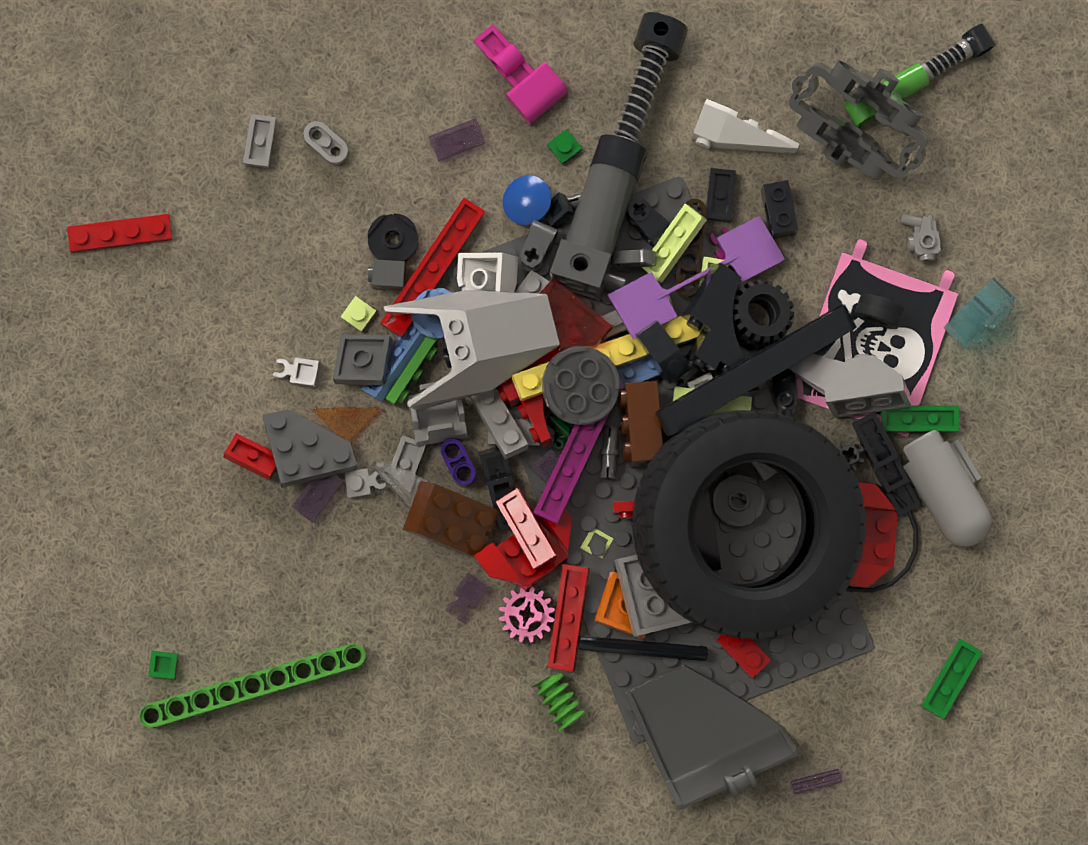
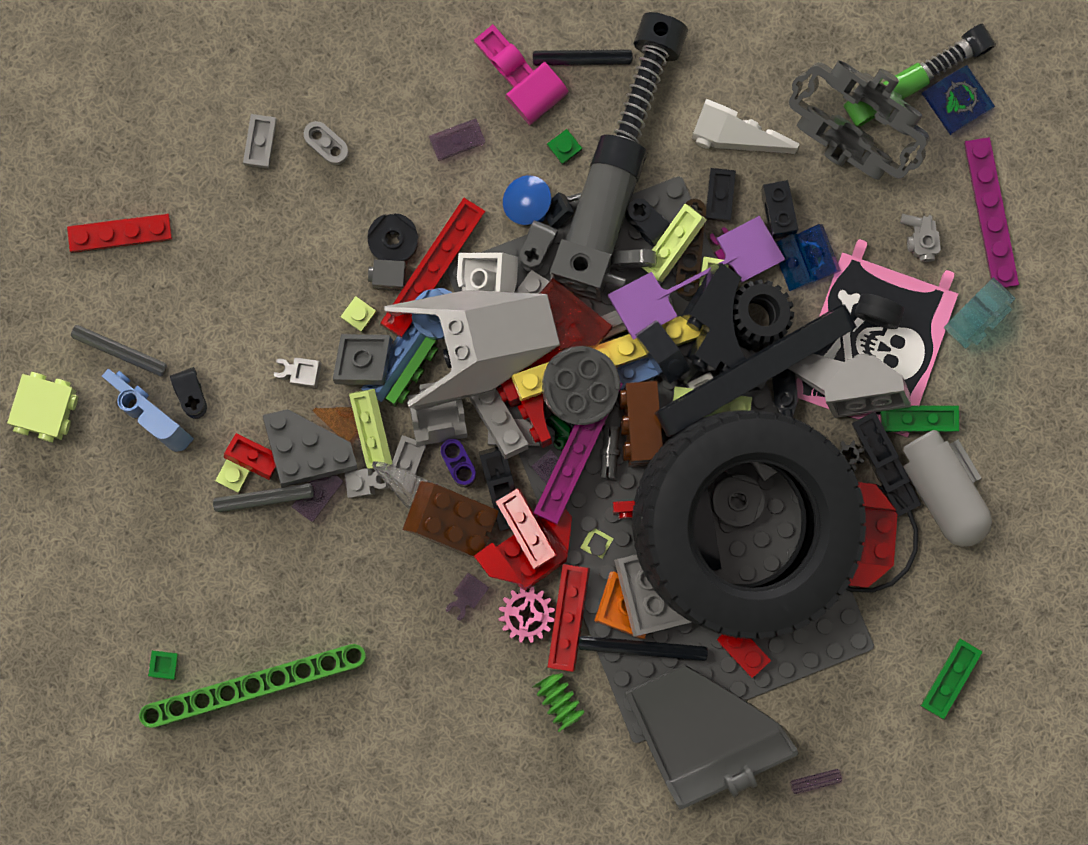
(42, 407): none -> yellowish green brick
(118, 350): none -> dark grey axle
(149, 415): none -> medium blue plate
(189, 389): none -> black piece
(232, 476): none -> yellowish green plate
(263, 497): none -> dark grey axle
(370, 427): none -> yellowish green plate
(582, 57): none -> black axle
(807, 257): none -> clear blue slope
(958, 99): none -> clear blue slope
(991, 212): none -> magenta plate

